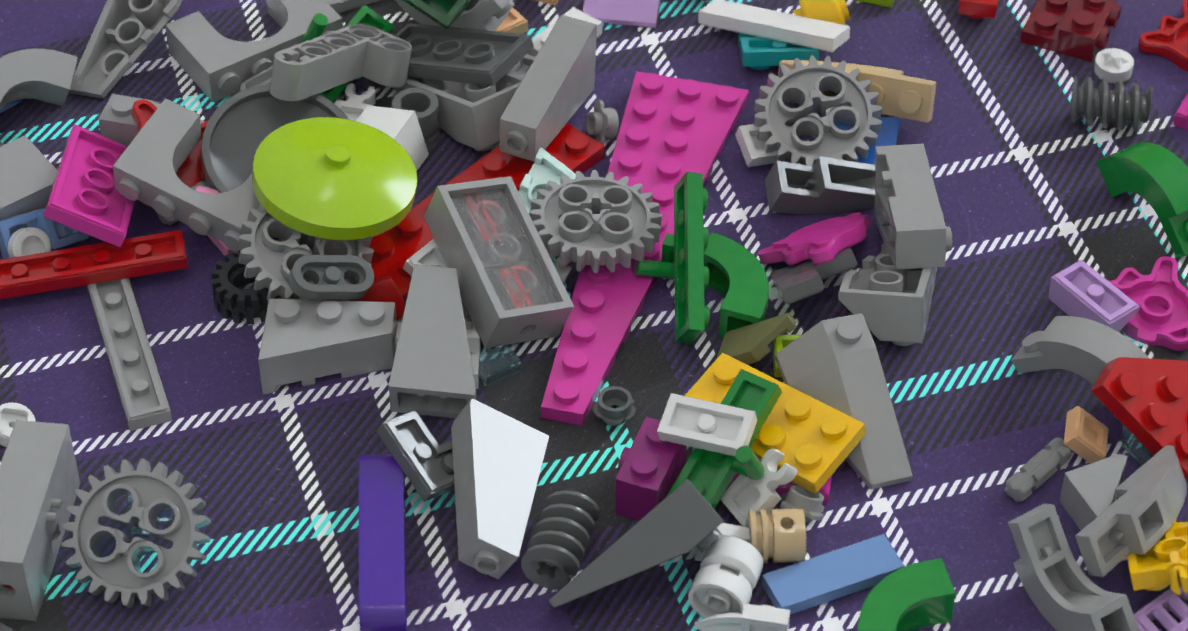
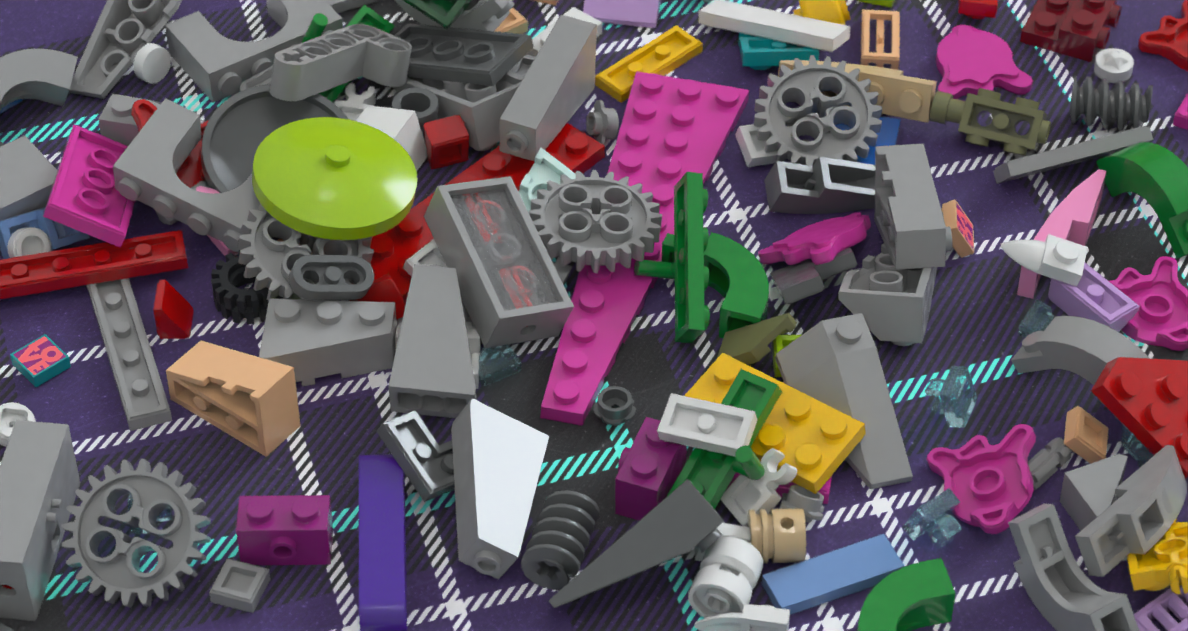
(40, 360): none -> tile
(152, 63): none -> white tile
(172, 313): none -> red slope
(237, 394): none -> light nougat wedge
(239, 585): none -> light grey tile
(285, 530): none -> magenta brick
(446, 141): none -> red slope
(655, 57): none -> yellow tile
(880, 57): none -> light nougat tile
(935, 519): none -> clear light blue tile
(953, 396): none -> clear light blue tile
(960, 227): none -> light nougat tile
(977, 60): none -> dark pink tile
(987, 478): none -> dark pink tile
(1004, 119): none -> olive brick
(1036, 319): none -> clear light blue tile
(1053, 258): none -> white plate
(1069, 221): none -> bright pink slope
(1071, 154): none -> light grey tile

